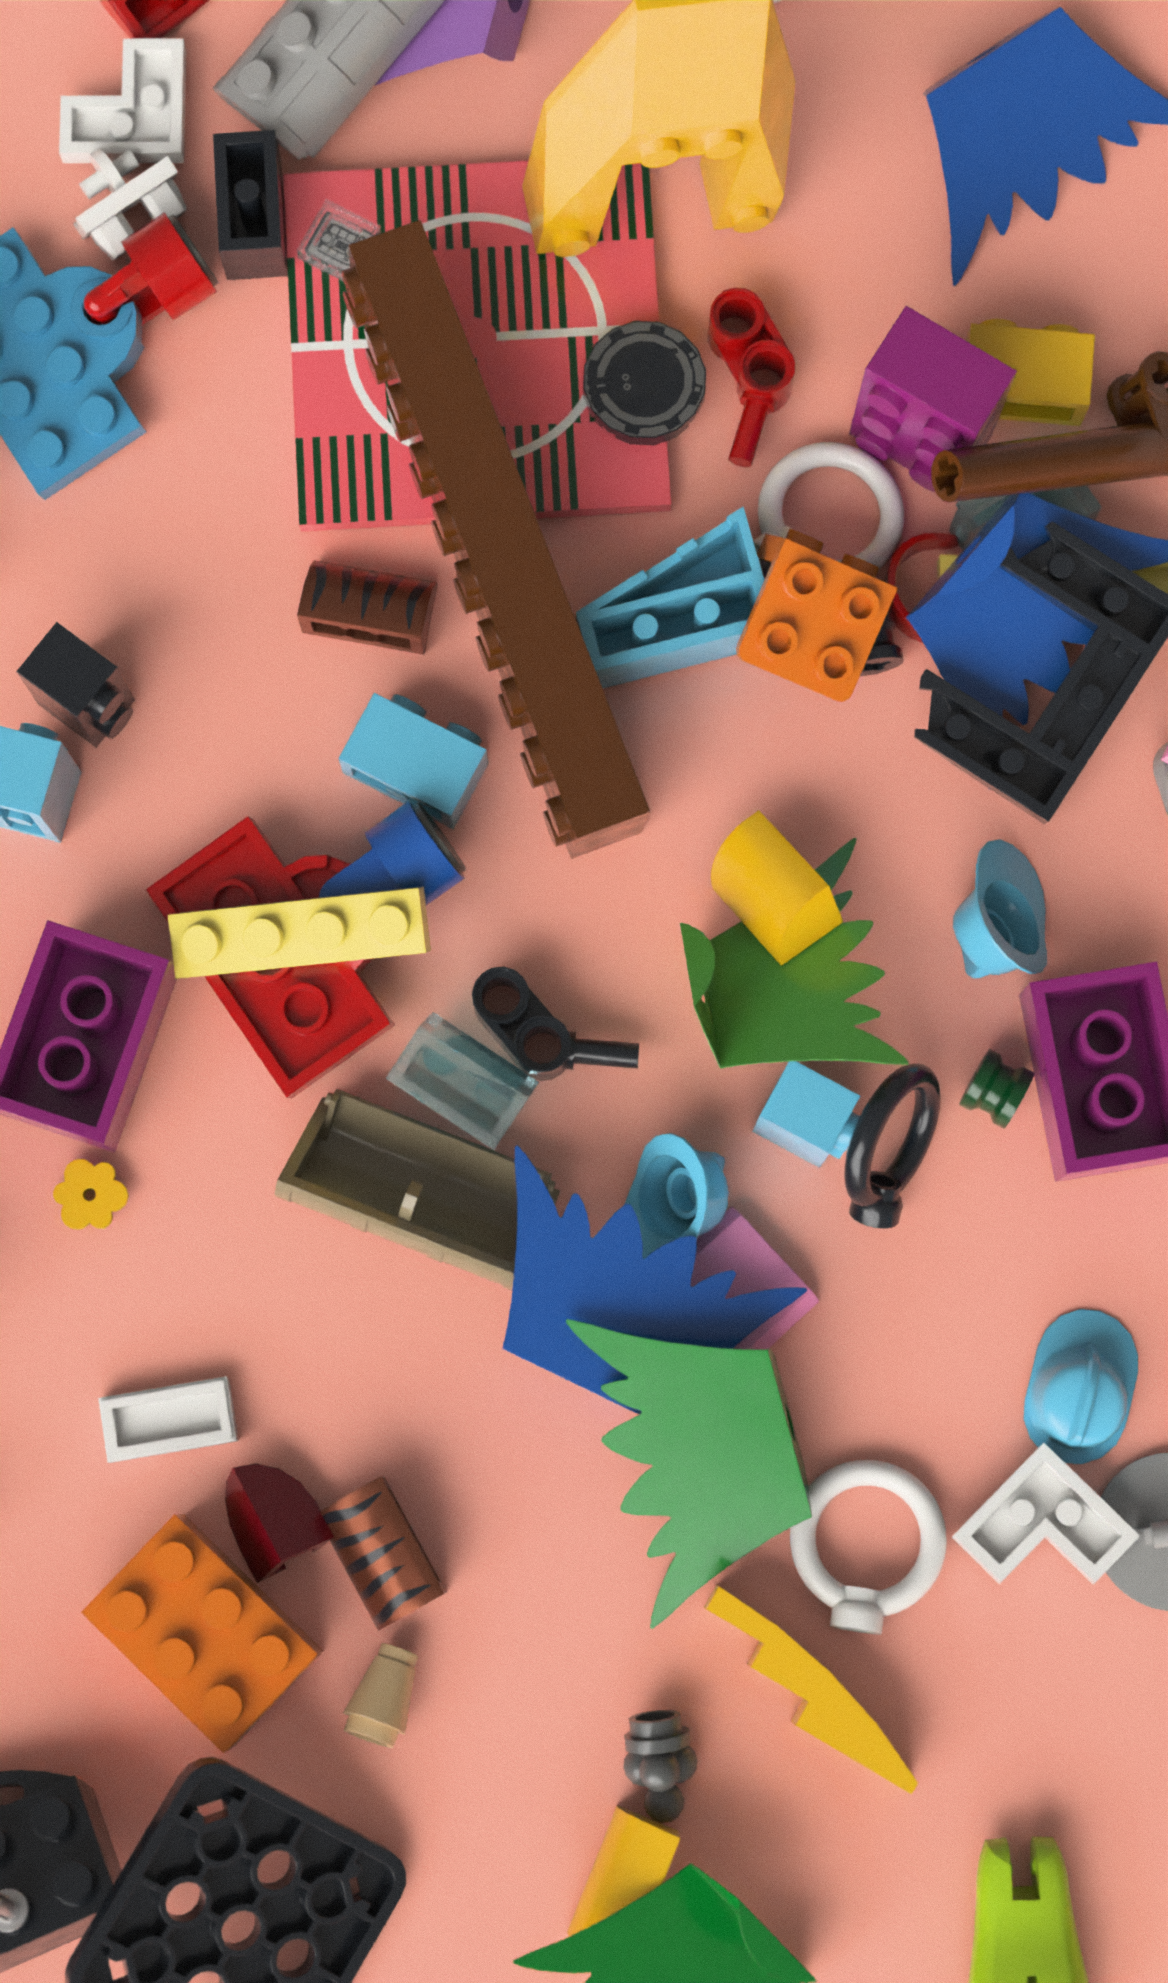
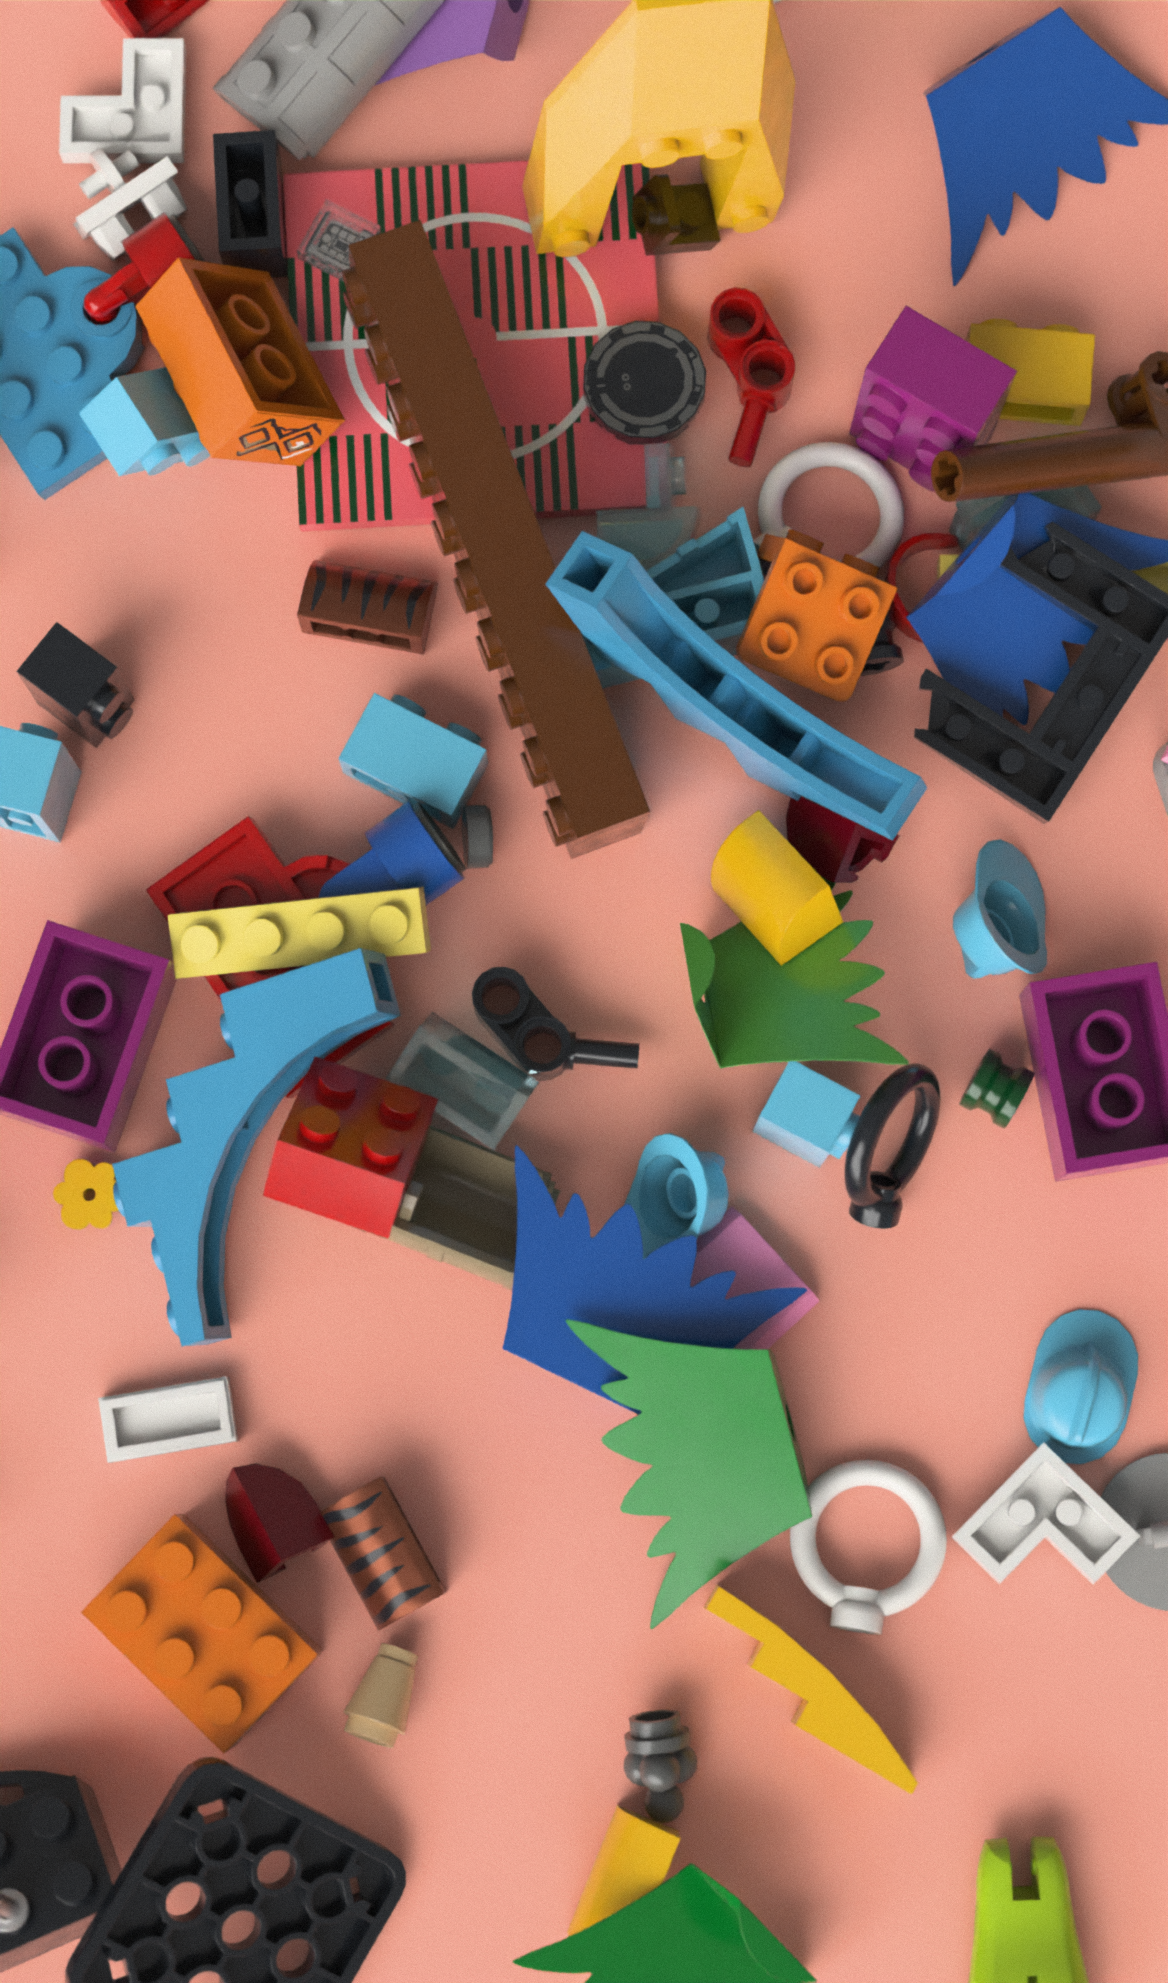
(143, 424): none -> medium azure brick
(222, 1110): none -> dark azure arch
(239, 363): none -> orange brick
(350, 1147): none -> red brick
(477, 836): none -> dark grey tile
(662, 526): none -> clear light blue brick
(674, 217): none -> dark brown bracket
(706, 687): none -> dark azure arch
(833, 842): none -> dark red brick

